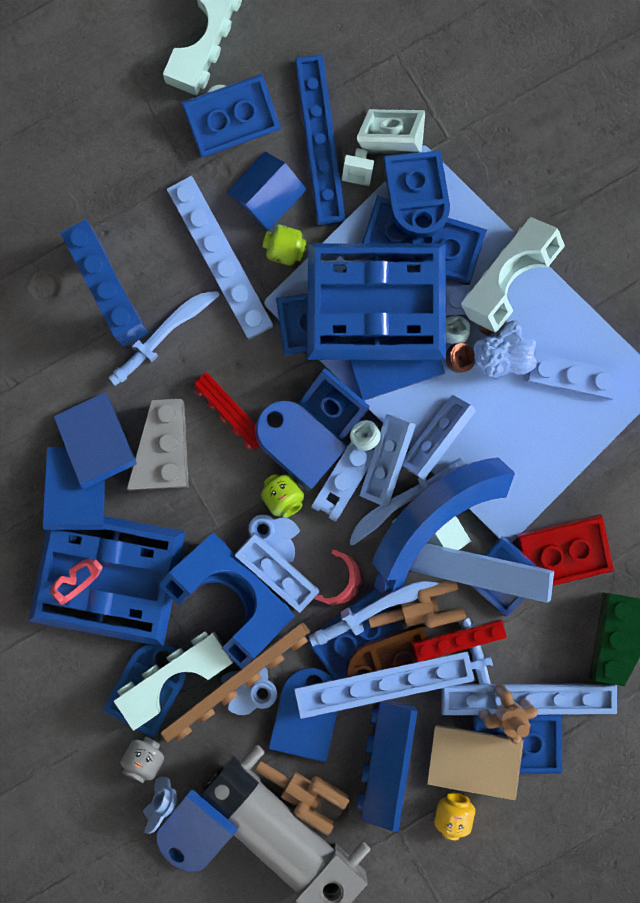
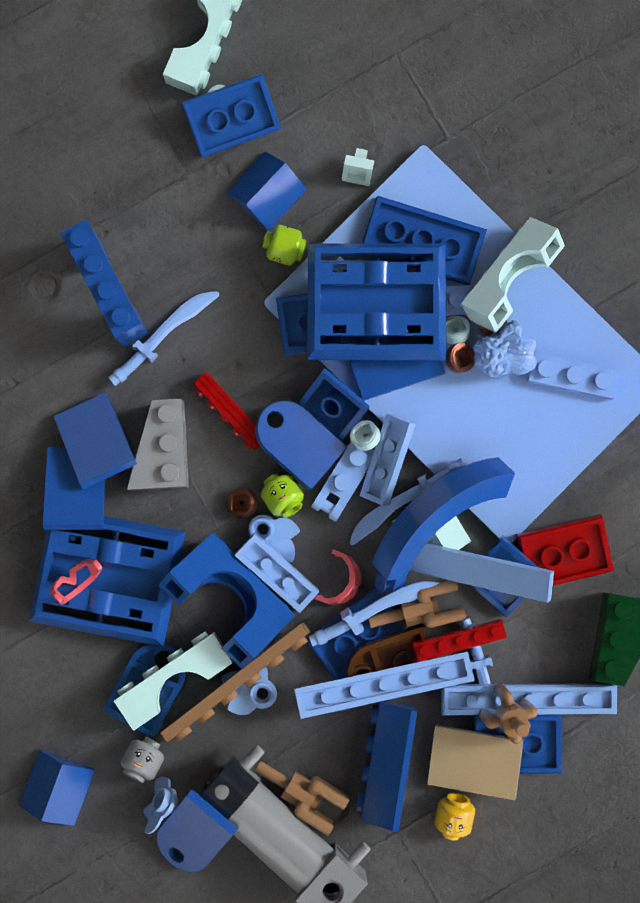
(56, 789): none -> blue slope
(220, 257): light blue plate -> none
(242, 502): none -> copper tile
(305, 736): blue tile -> none
(320, 140): blue tile -> none
(392, 131): light aqua slope -> none
(417, 189): blue tile -> none
(438, 436): light blue plate -> none

